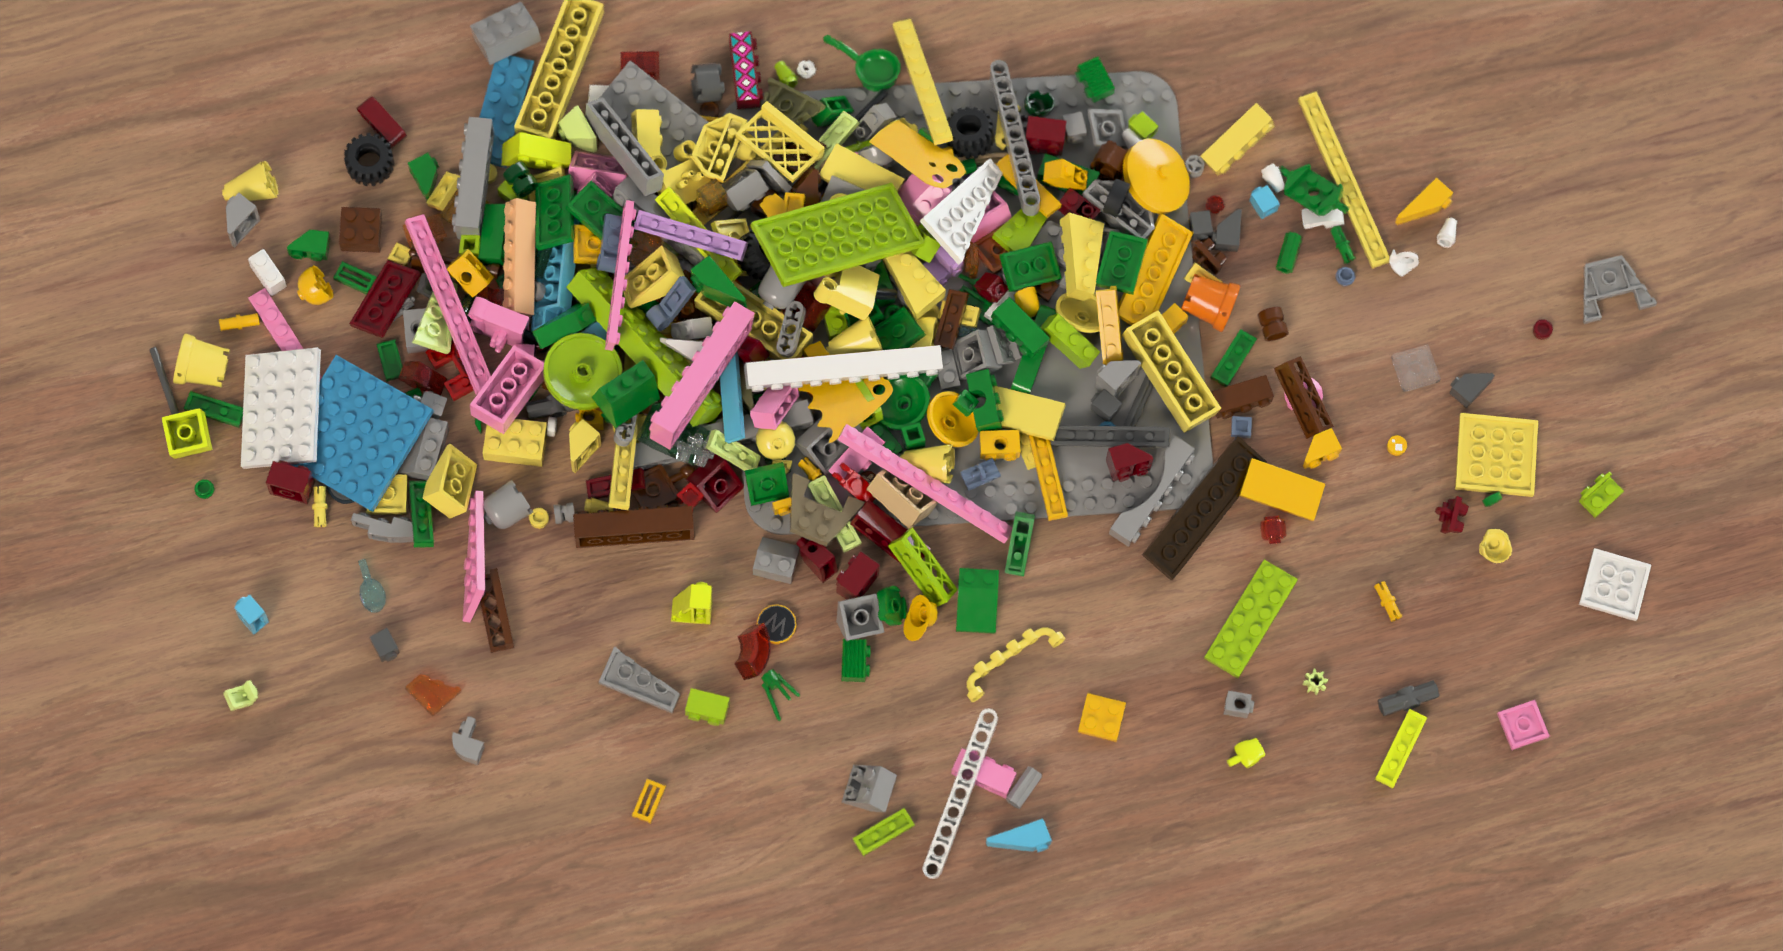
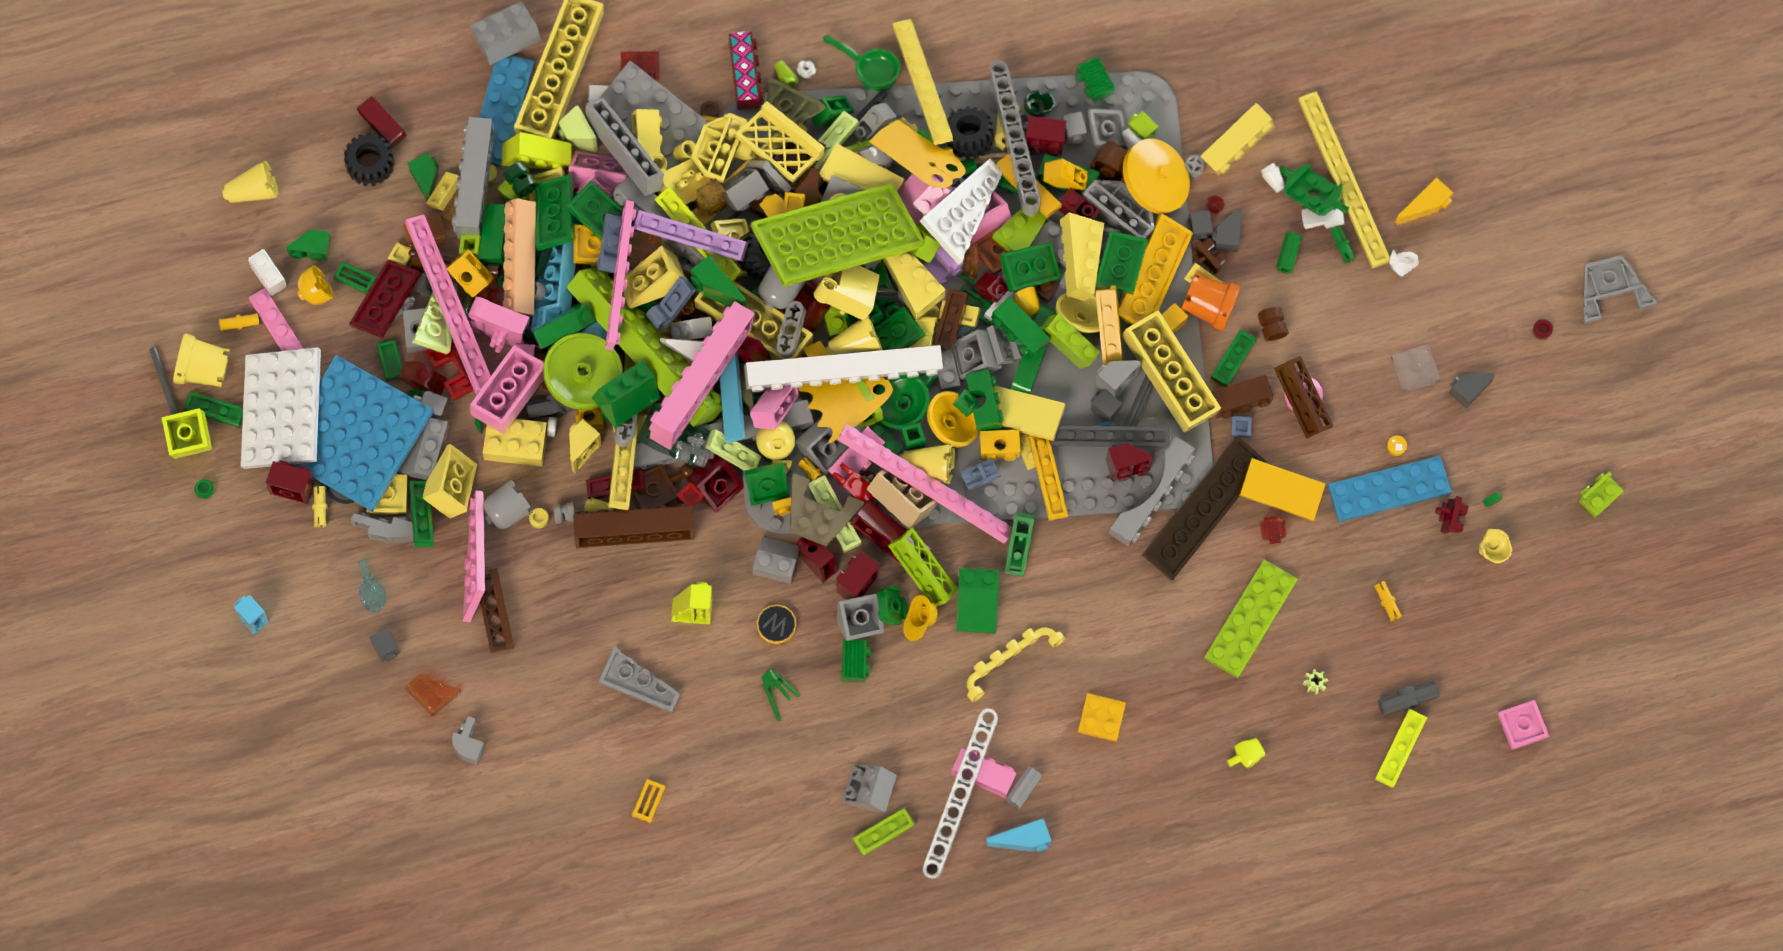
(241, 218): light grey slope -> none
(241, 696): yellowish green bracket -> none
(360, 229): reddish brown brick -> none
(706, 82): dark grey brick -> none
(707, 707): lime brick -> none
(753, 651): clear red brick -> none
(1116, 198): black tyre -> none
(1230, 708): light grey brick -> none
(1264, 201): medium azure brick -> none
(1323, 447): yellow slope -> none
(1345, 276): sand blue plate -> none
(1389, 489): none -> dark azure plate
(1447, 234): white cone -> none
(1496, 454): light yellow plate -> none
(1615, 584): white plate -> none

